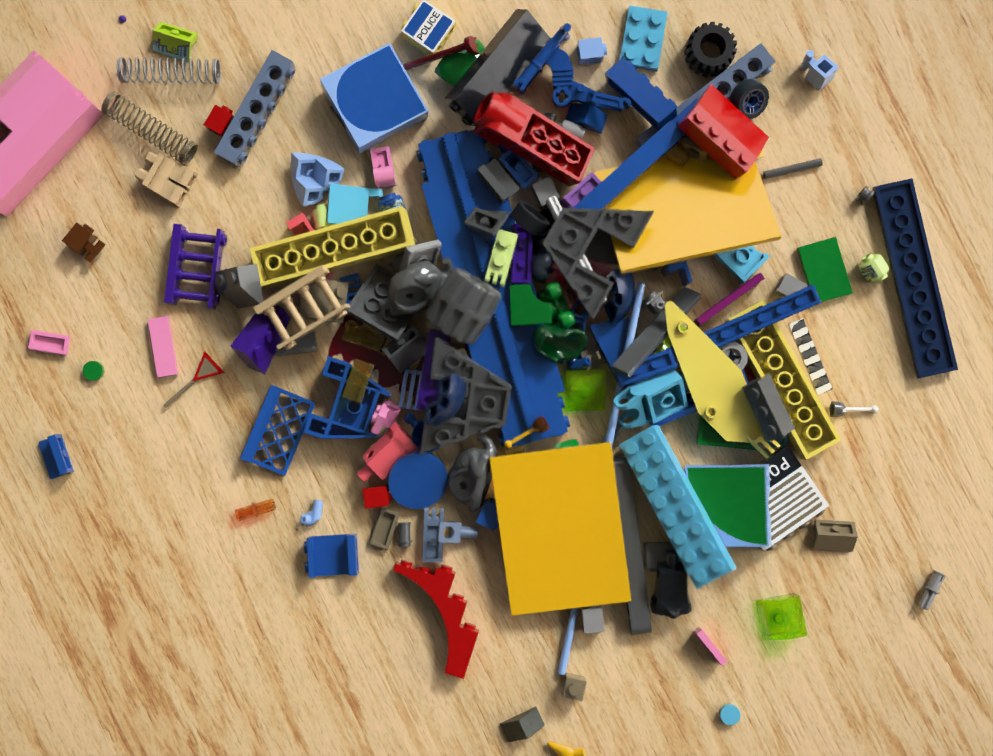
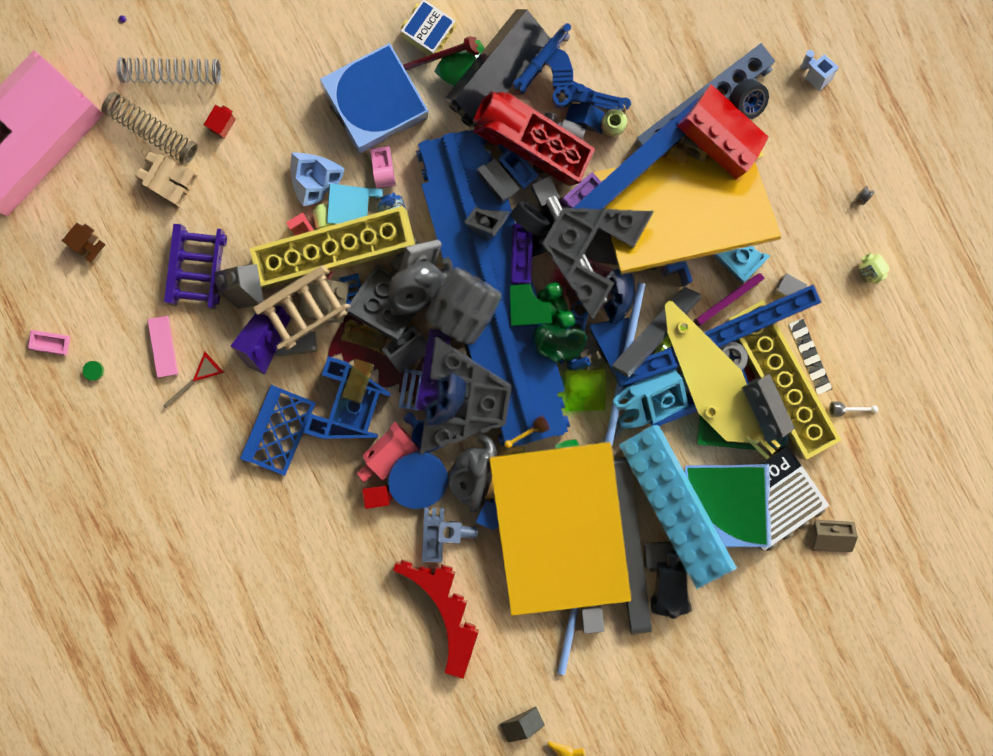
(55, 456): blue panel -> none
(173, 41): lime panel -> none
(255, 509): clear orange axle -> none
(274, 64): sand blue brick -> none
(313, 515): light blue arm -> none
(332, 555): blue panel -> none
(384, 416): bright pink plate -> none
(384, 528): dark tan tile -> none
(404, 534): dark grey pin -> none
(501, 257): yellowish green hinge -> none
(542, 266): sand blue hair -> none
(573, 686): dark tan brick -> none
(591, 50): light blue brick -> none
(618, 118): none -> yellowish green head
(643, 37): medium azure plate -> none
(643, 95): blue brick -> none
(655, 303): light grey hinge -> none
(710, 646): bright pink tile -> none
(714, 34): black tyre -> none
(729, 714): medium azure tile -> none
(781, 617): clear neon green slope -> none
(793, 168): dark grey bar -> none
(825, 269): green tile -> none
(914, 278): dark blue plate -> none
(931, 589): light grey axle -> none

